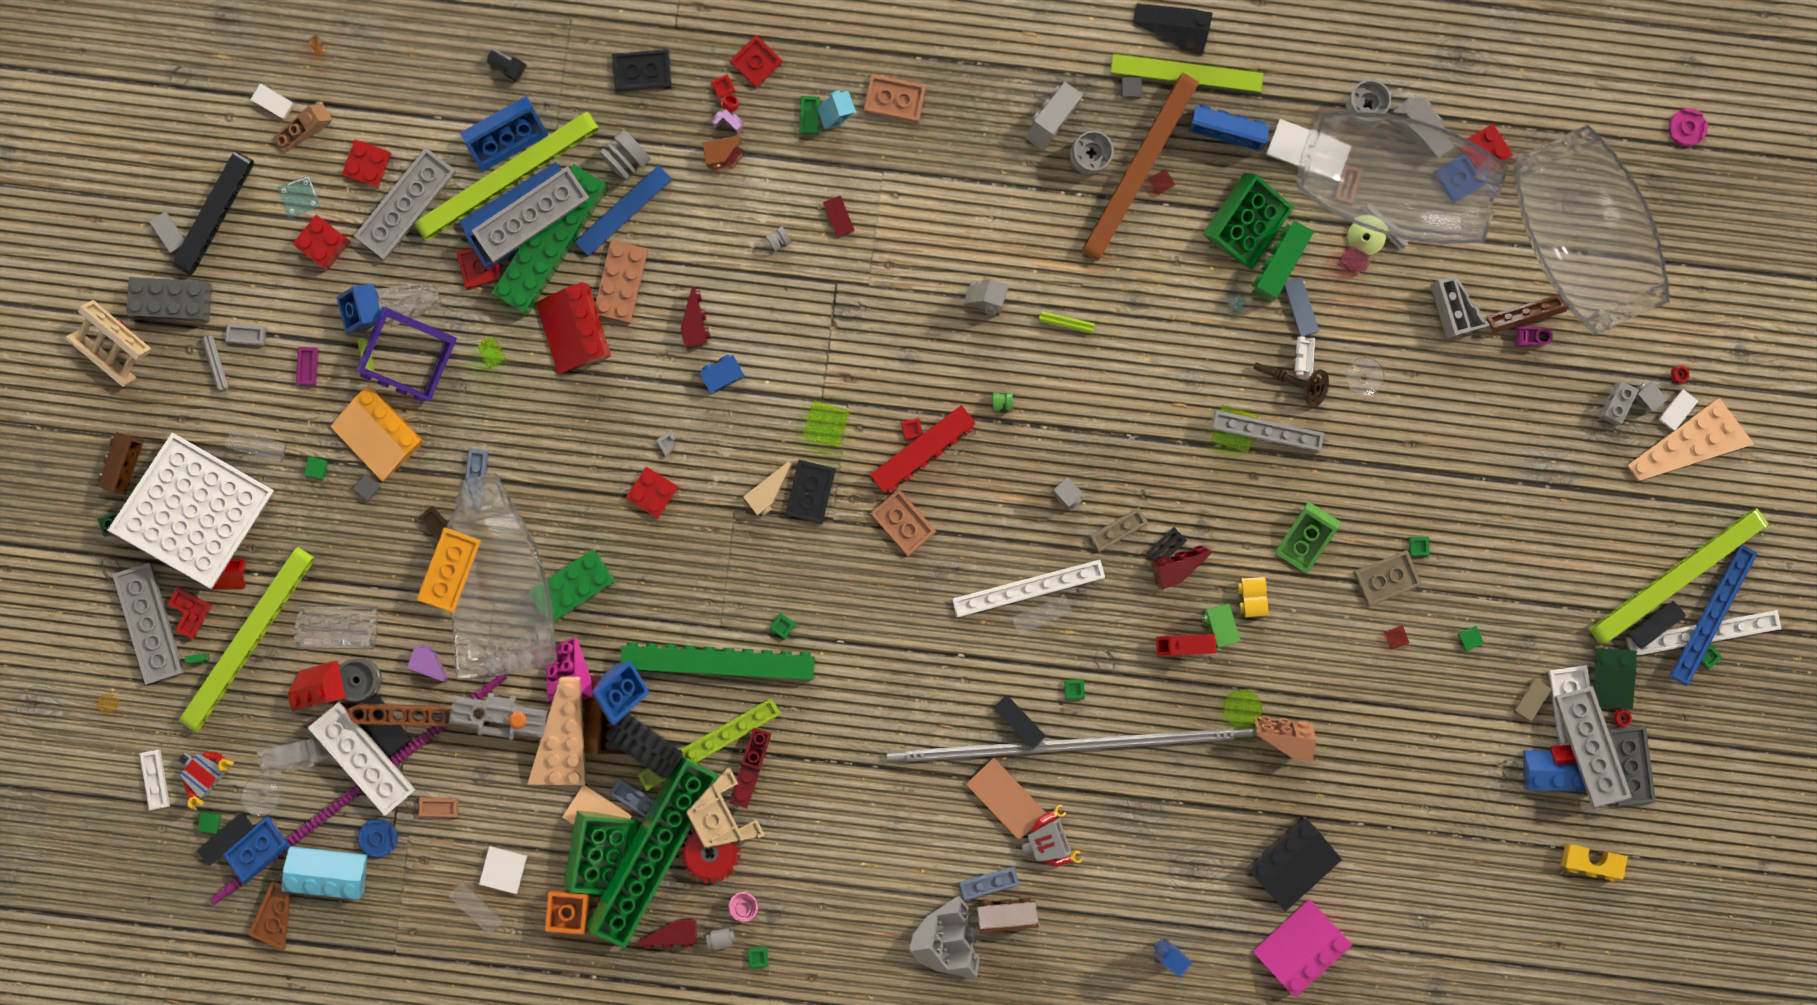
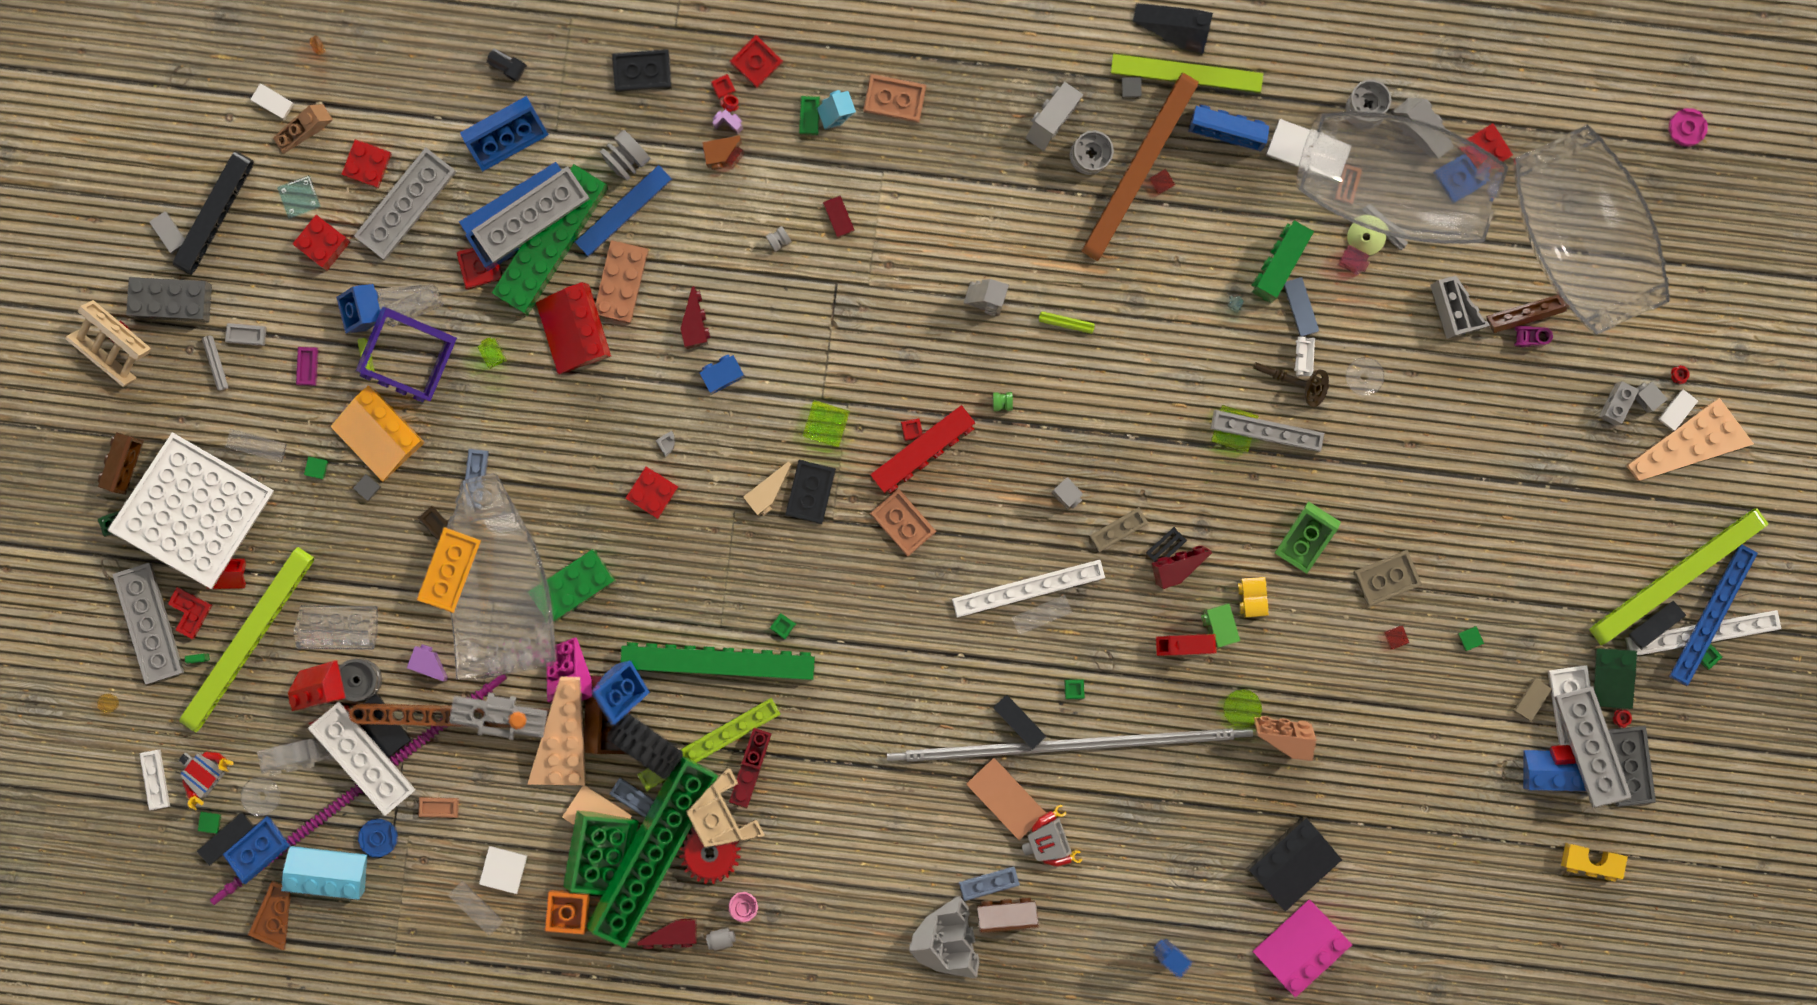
(506, 176): lime beam -> none
(758, 957): green tile -> none
(1248, 220): green slope -> none
(1419, 546): green tile -> none

